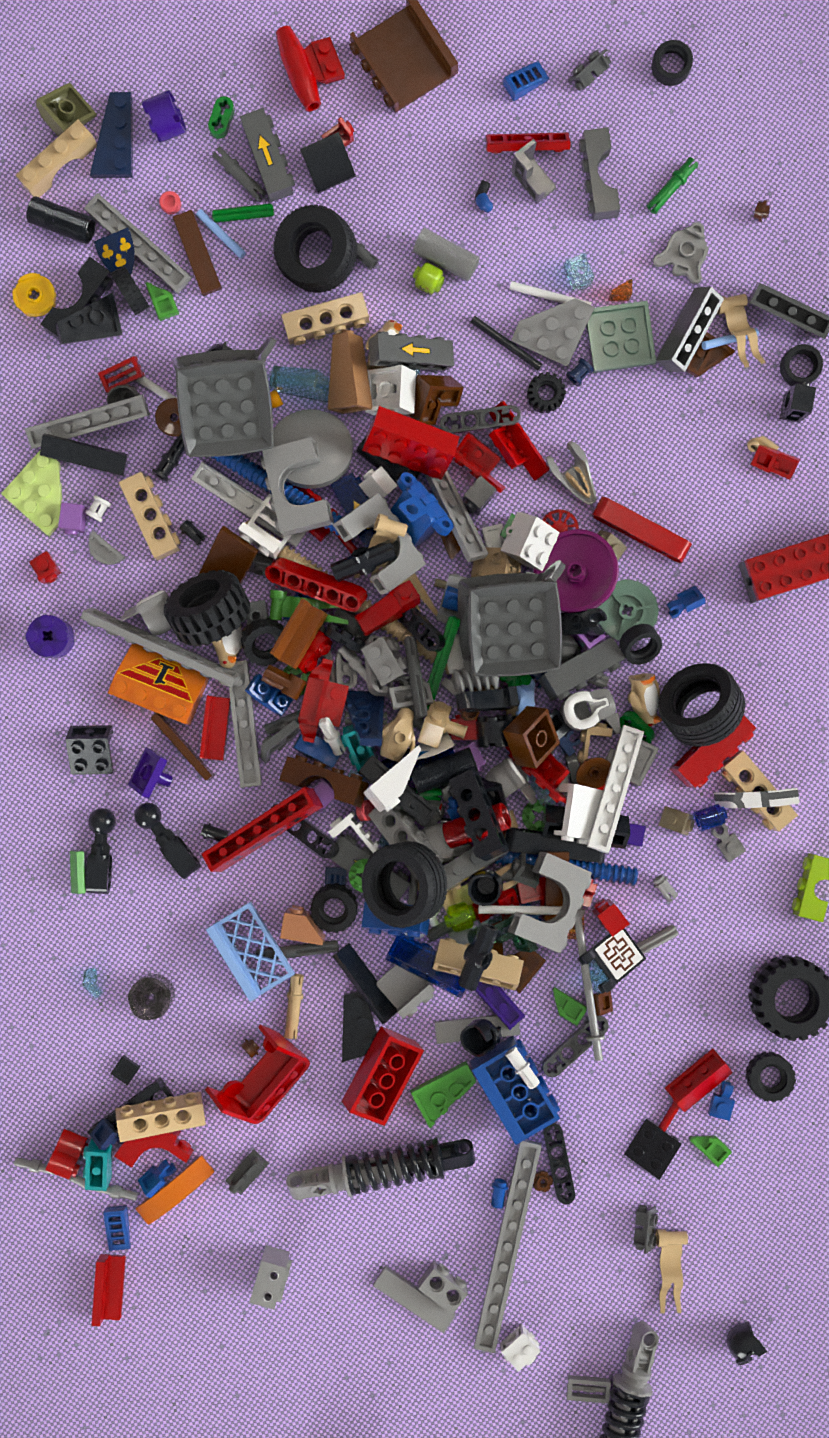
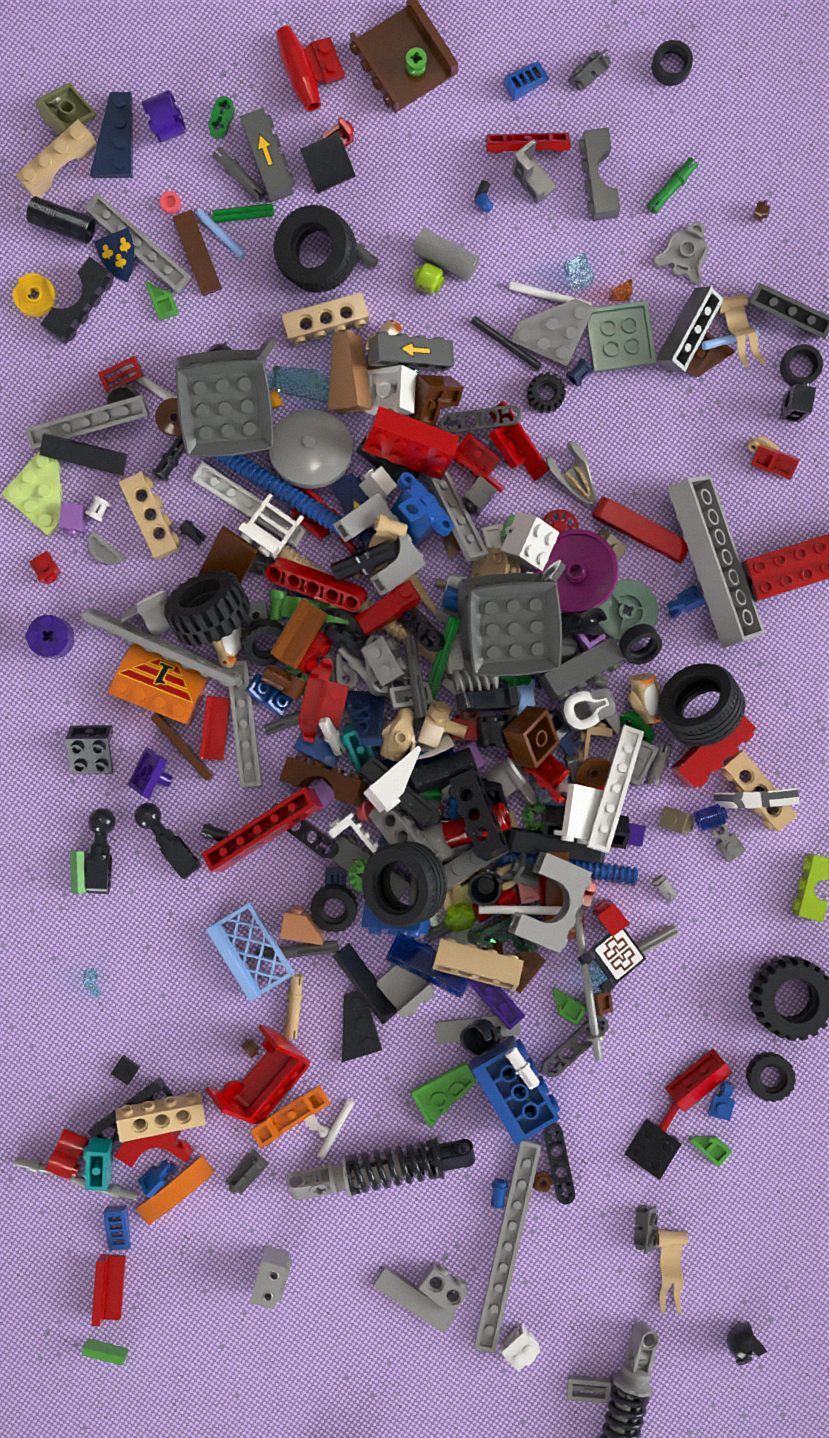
(91, 322): black wing -> none
(104, 1134): dark blue tile -> none
(105, 1352): none -> bright green tile
(129, 290): black tyre -> none
(139, 996): clear smoke brick -> none
(279, 463): light grey arch -> none
(279, 740): dark grey wing -> none
(290, 1115): none -> orange slope
(313, 1124): none -> white piece
(336, 1128): none -> white bar
(382, 1076): red brick -> none
(418, 66): none -> bright green wheel
(478, 956): black piece -> none
(659, 764): none -> light grey pin
(716, 560): none -> light grey brick

